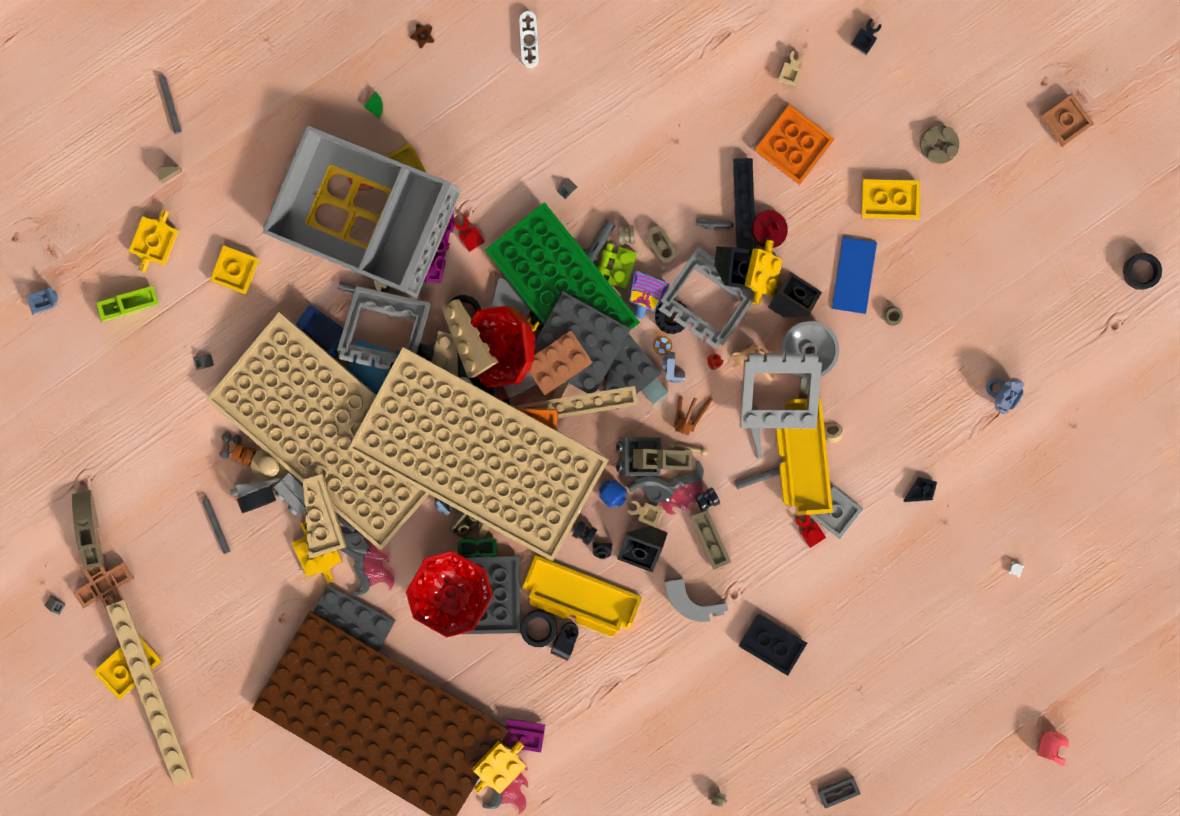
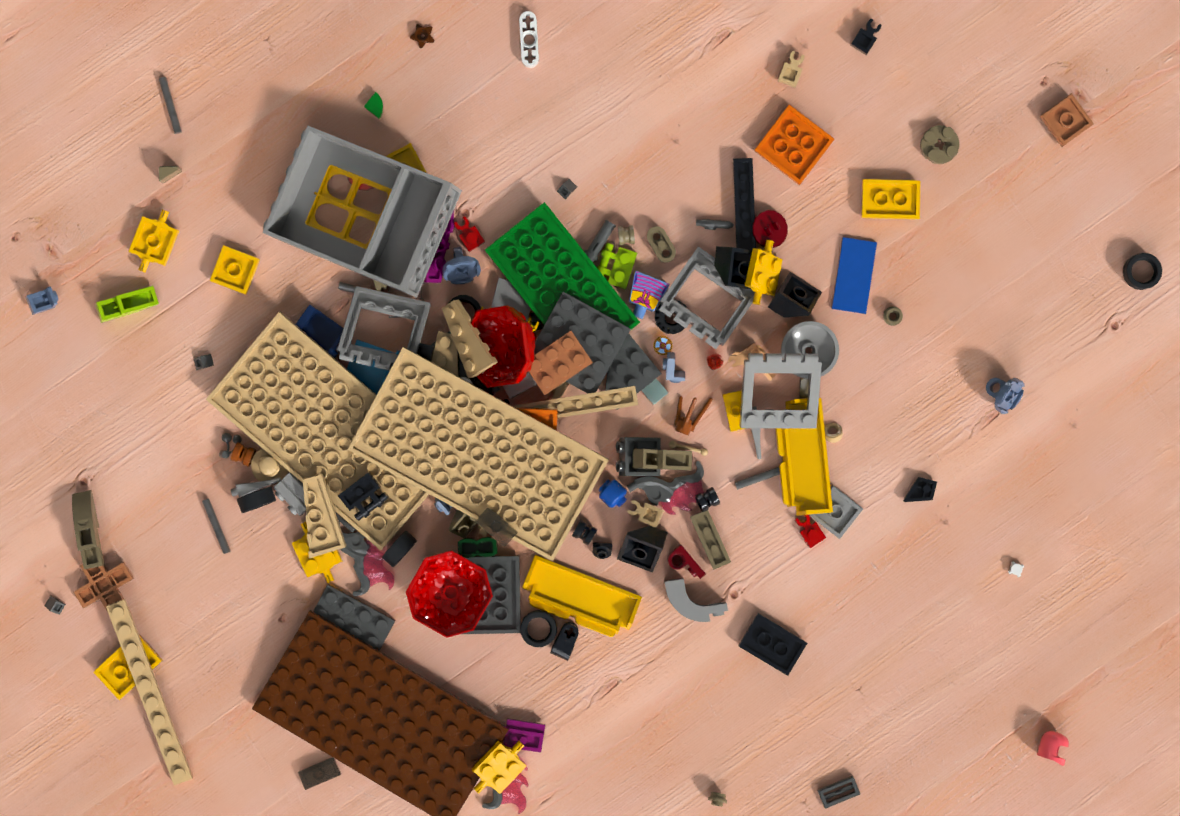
(319, 773): none -> clear smoke plate
(359, 491): none -> black plate
(399, 548): none -> black tyre
(461, 268): none -> sand blue tile
(496, 526): none -> clear smoke plate
(694, 568): none -> dark red plate
(733, 406): none -> yellow plate

